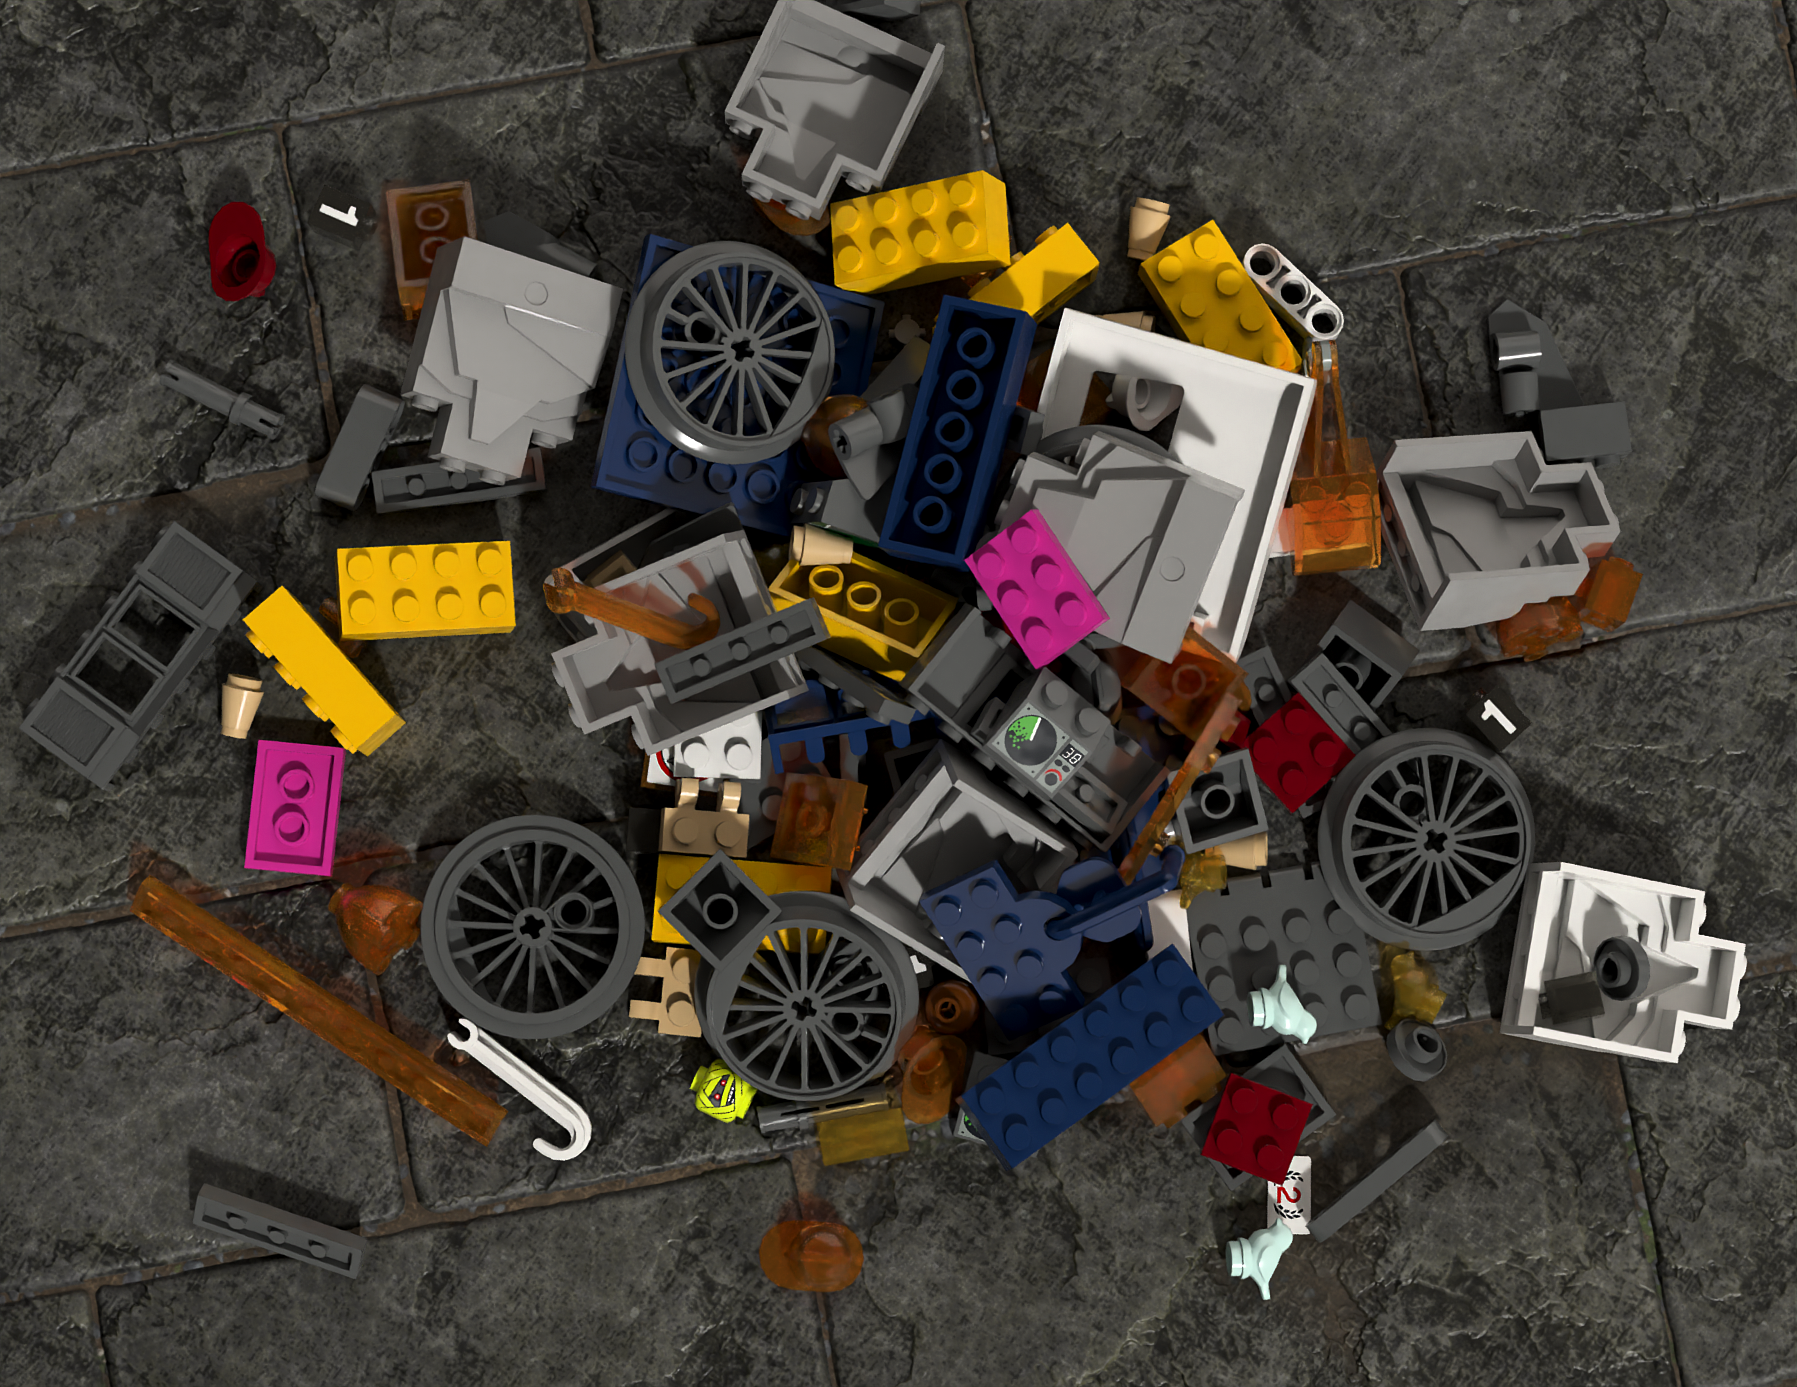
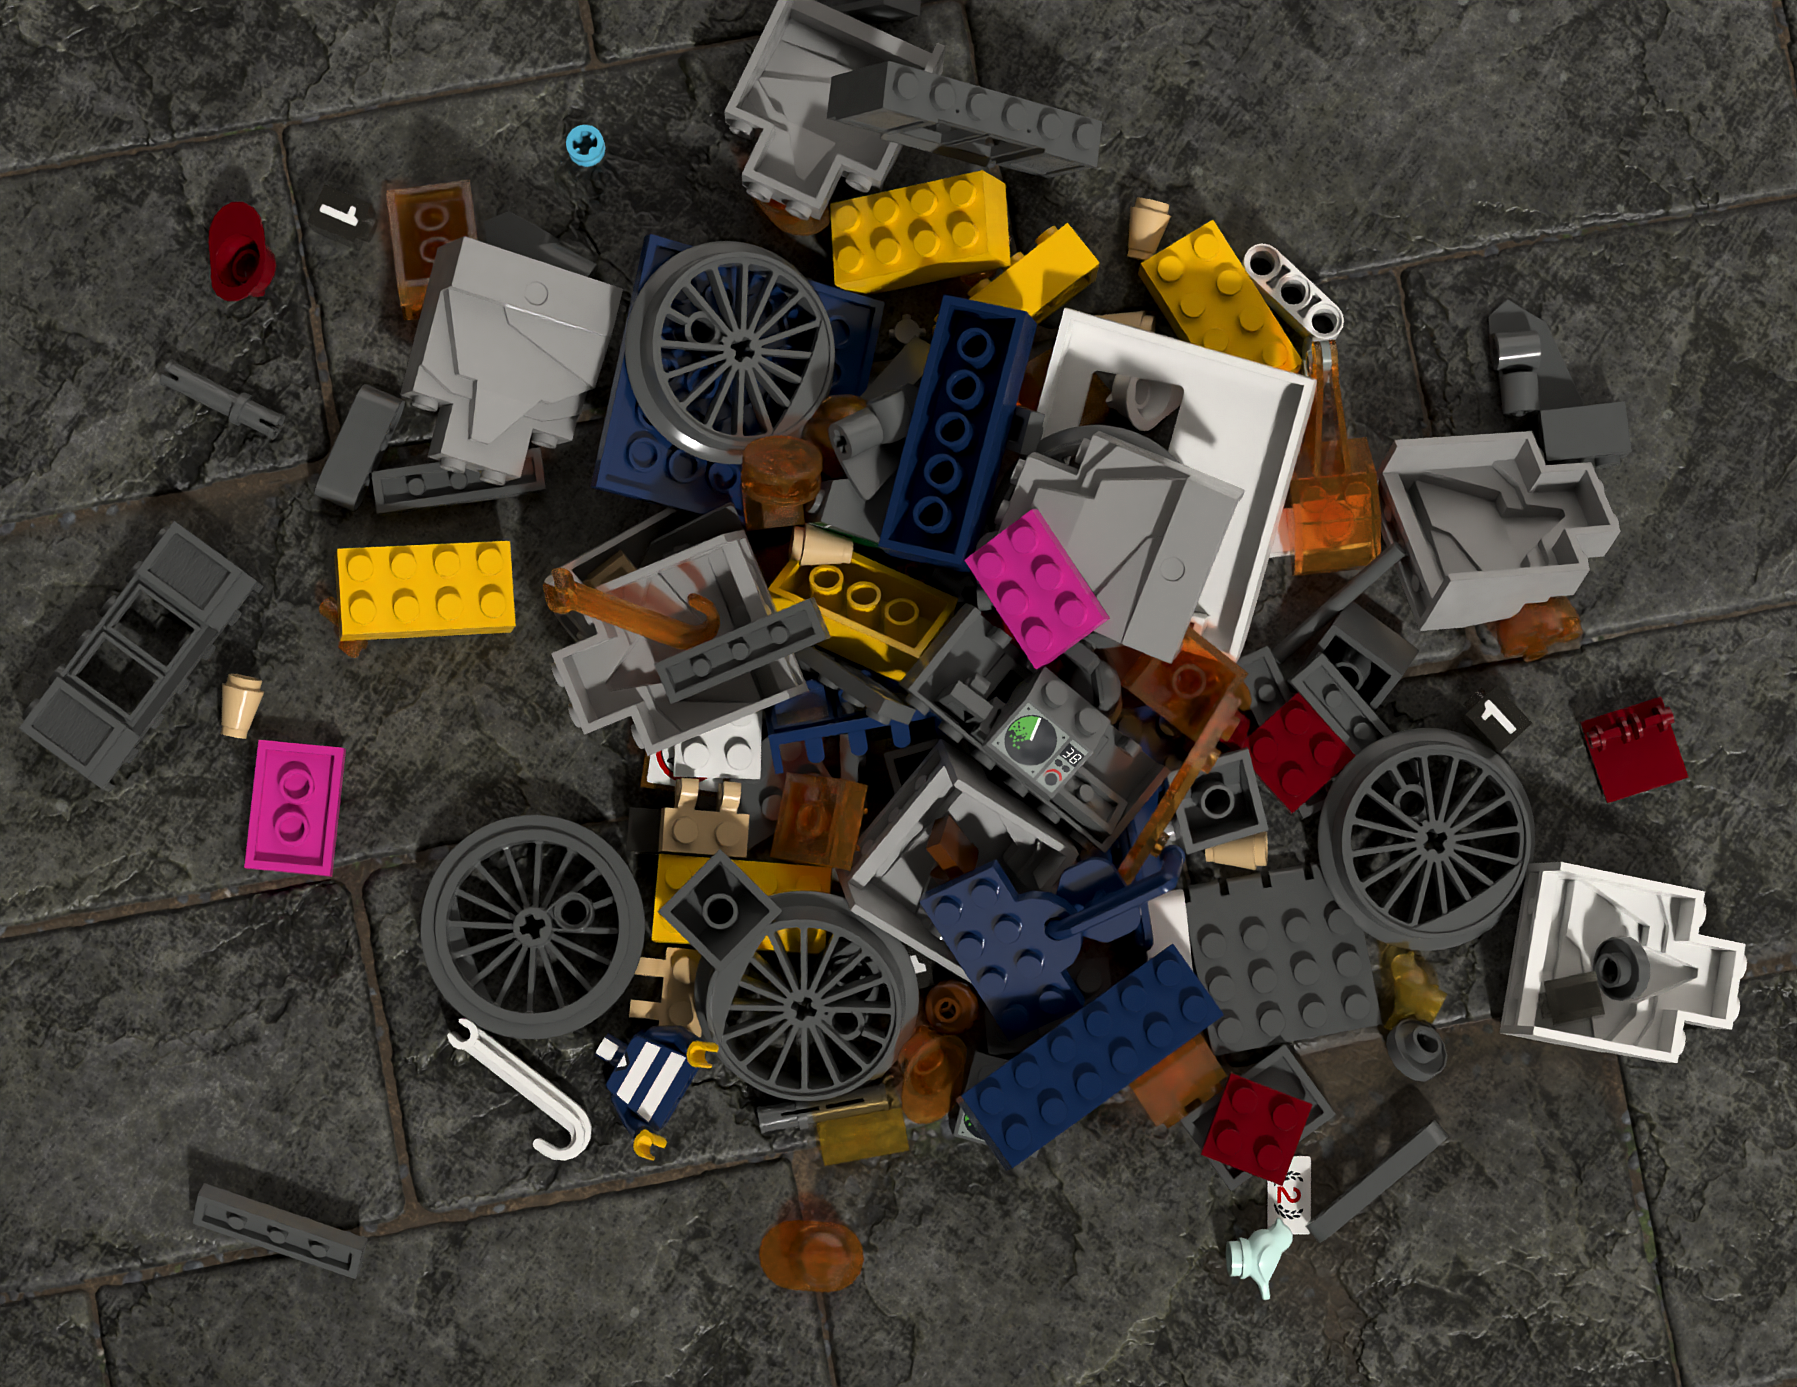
(318, 1010): clear orange plate -> none
(324, 671): yellow brick -> none
(375, 922): clear orange piece -> none
(595, 153): none -> medium azure bush
(652, 1078): none -> torso
(722, 1092): neon yellow head -> none
(763, 516): none -> clear orange brick
(781, 471): none -> clear orange head
(906, 99): none -> dark grey window
(950, 850): none -> reddish brown tile
(965, 700): none -> dark grey tile
(1200, 874): clear yellow animal -> none
(1280, 1009): light aqua animal -> none
(1338, 602): none -> dark grey bar
(1607, 593): clear orange brick -> none
(1634, 749): none -> dark red hinge

